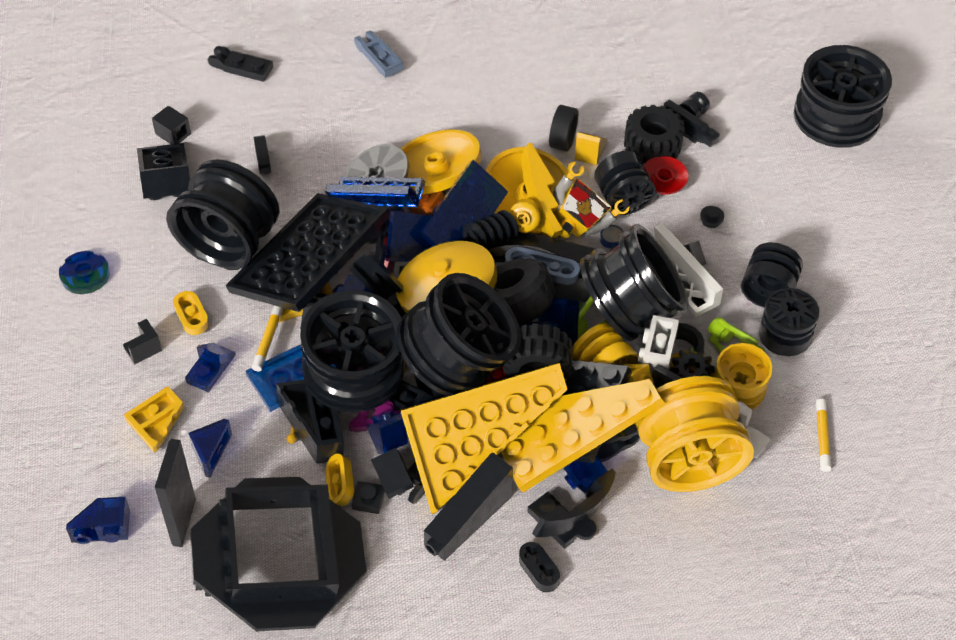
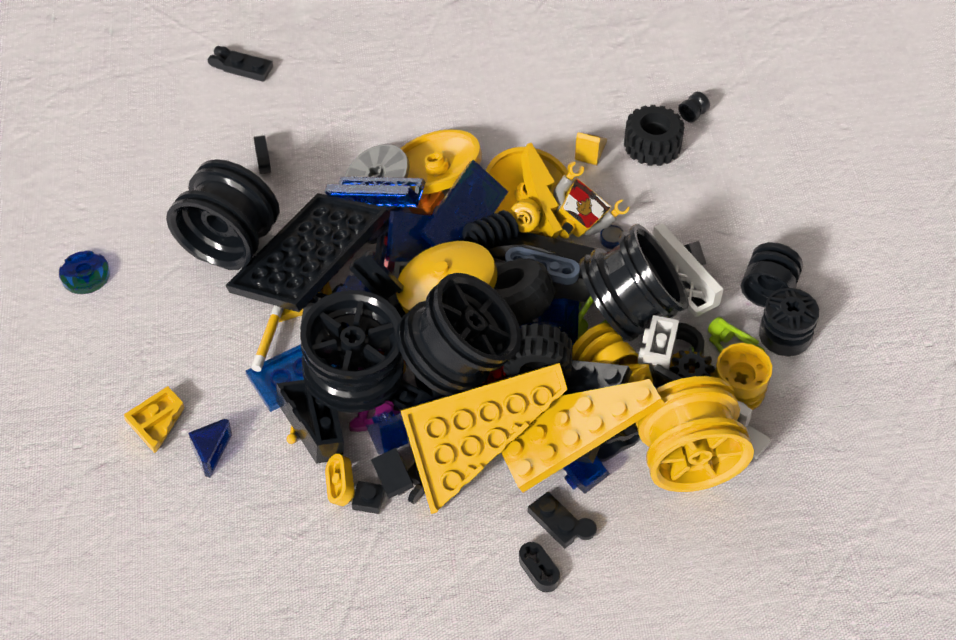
(101, 521): clear blue slope -> none
(144, 345): black panel -> none
(163, 171): black slope -> none
(171, 125): black panel -> none
(175, 492): black tile -> none
(192, 314): yellow plate -> none
(210, 365): clear blue slope -> none
(287, 603): black hinge -> none
(379, 54): sand blue hinge -> none
(470, 507): black slope -> none
(560, 521): black slope -> none
(563, 127): black tyre -> none
(625, 179): black wheel -> none
(667, 174): red dish -> none
(695, 128): black hinge -> none
(711, 216): black plate -> none
(823, 435): yellow bar -> none
(842, 95): black wheel -> none

